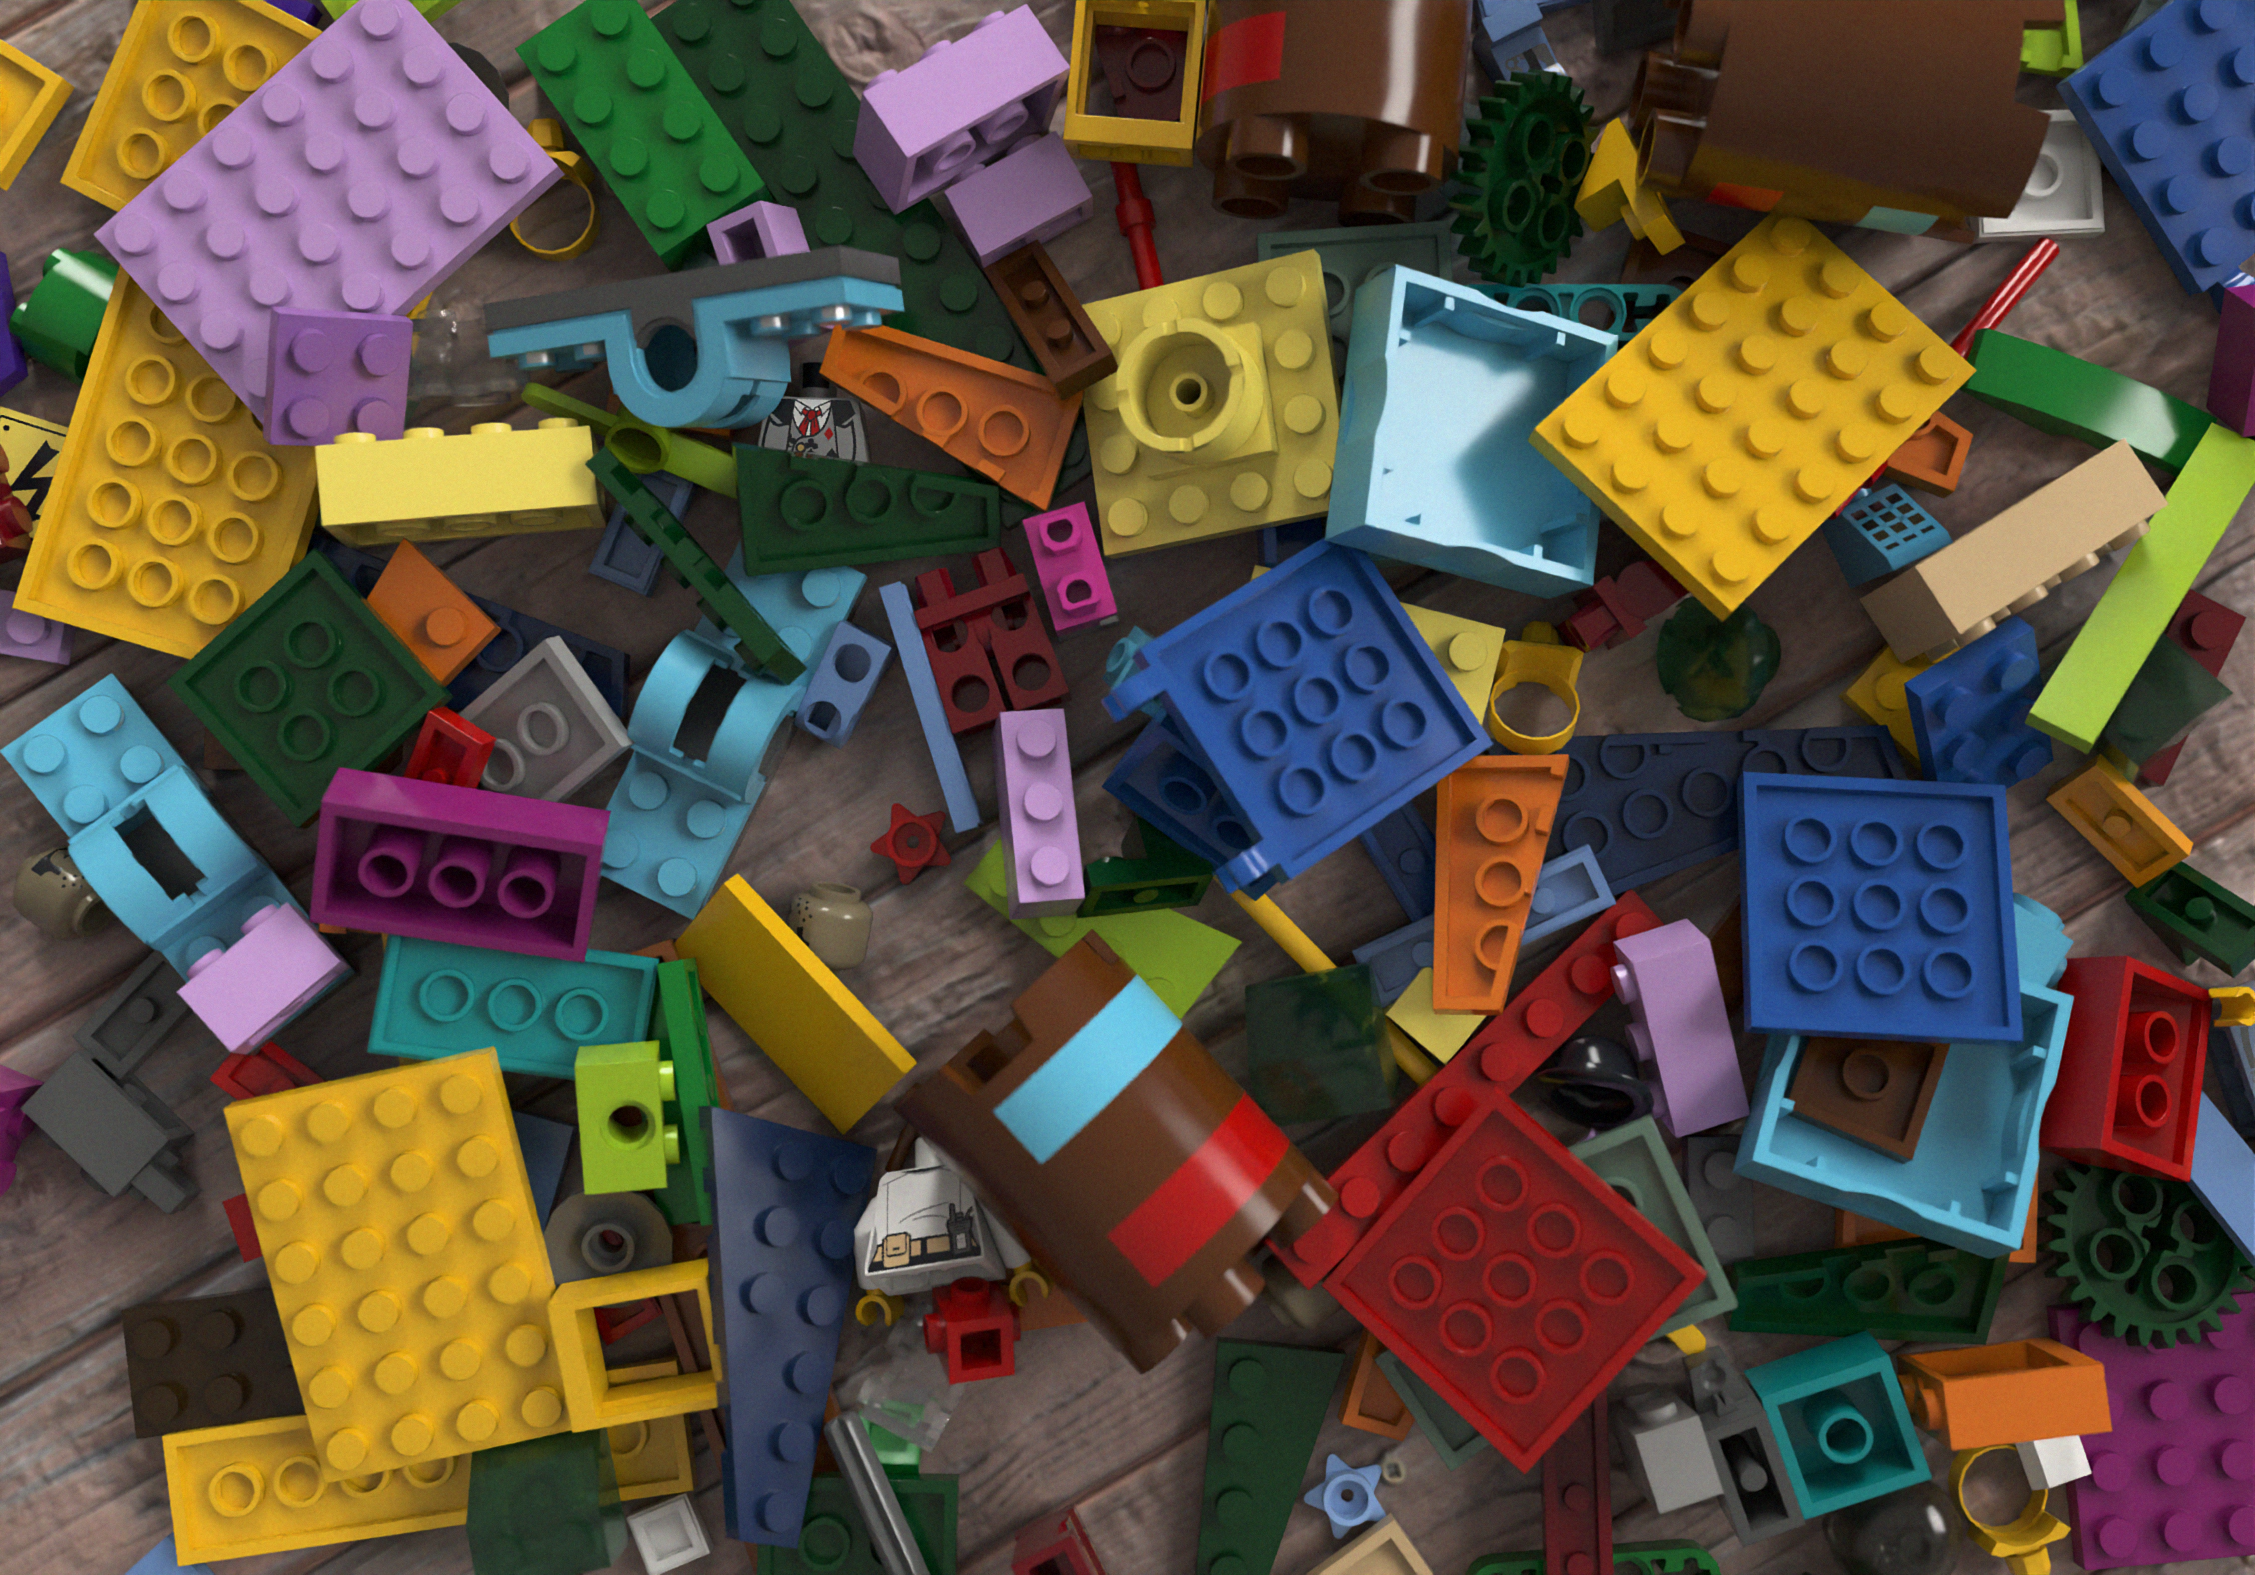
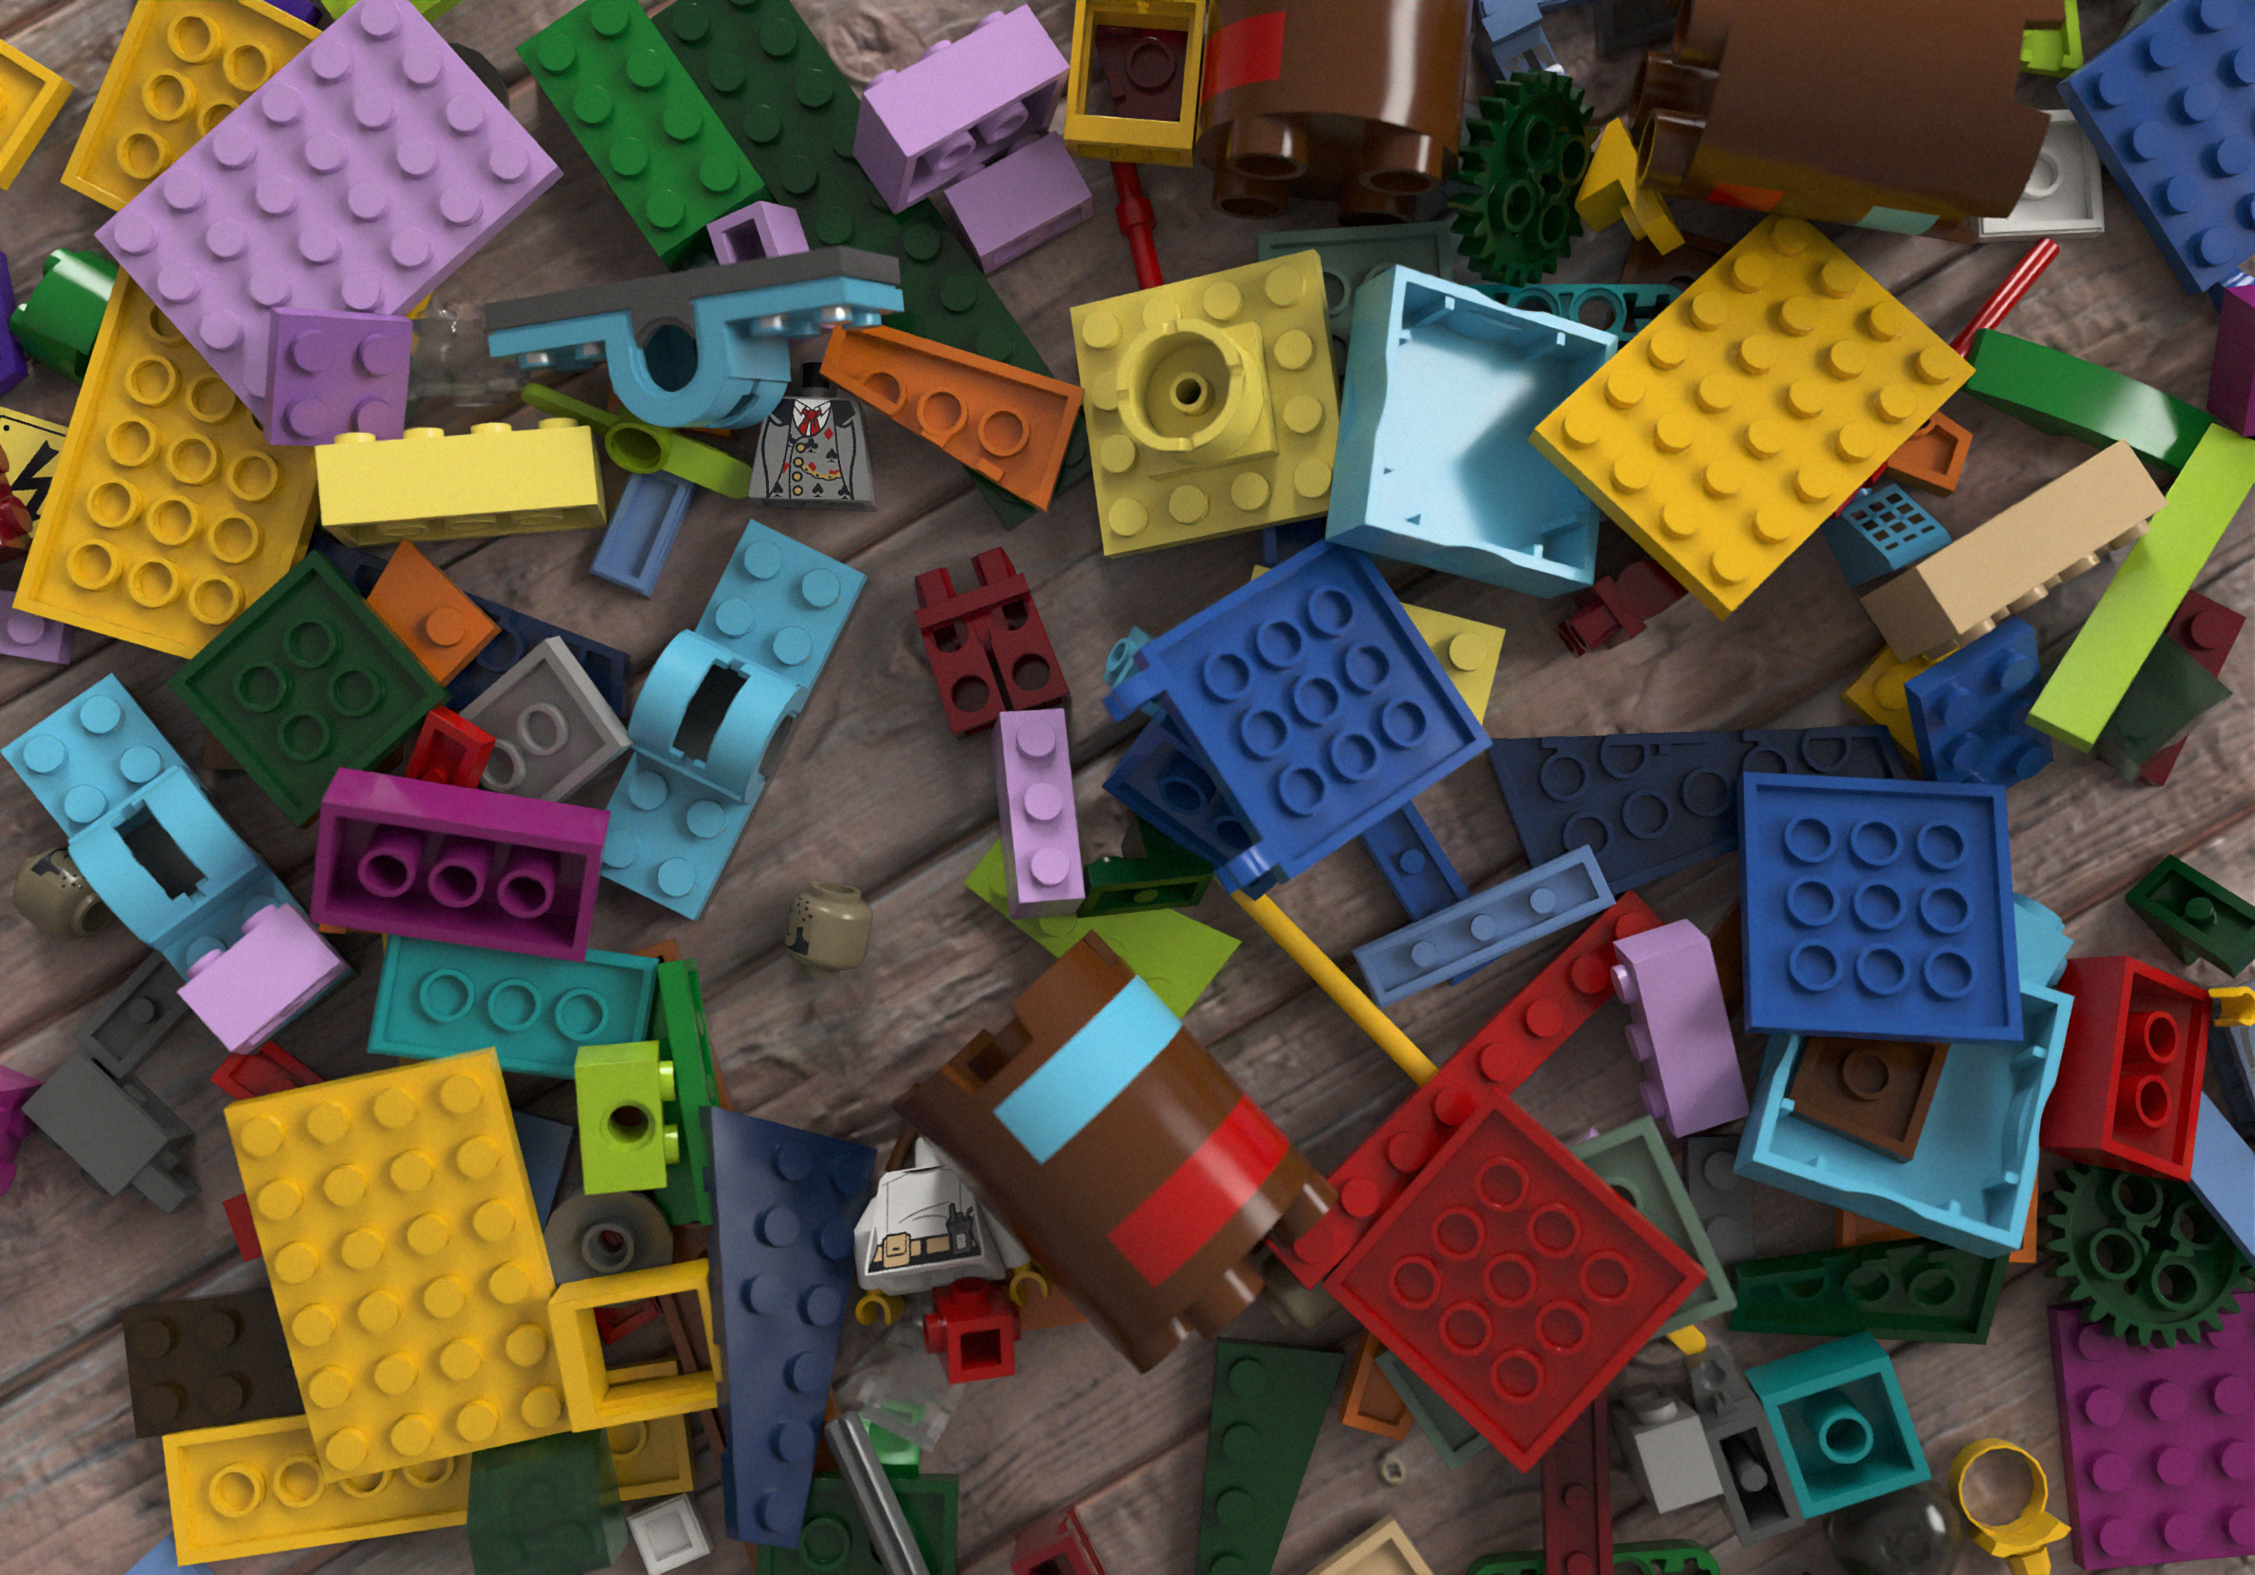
(552, 140): yellow piece -> none
(692, 565): dark green wing -> none
(792, 1005): yellow tile -> none
(843, 512): dark green wing -> none
(844, 683): medium blue leg -> none
(905, 825): red plate -> none
(923, 685): medium blue tile -> none
(1050, 320): reddish brown plate -> none
(1071, 572): dark pink hips -> none
(1319, 1045): clear green slope -> none
(1352, 1512): light blue plate -> none
(1434, 1033): light yellow panel -> none
(1489, 858): orange wing -> none
(1541, 661): yellow piece -> none
(1595, 1084): black hat -> none
(1714, 664): clear green tile -> none
(2004, 1393): orange window -> none
(2053, 1461): white tile -> none
(2119, 821): light orange plate -> none

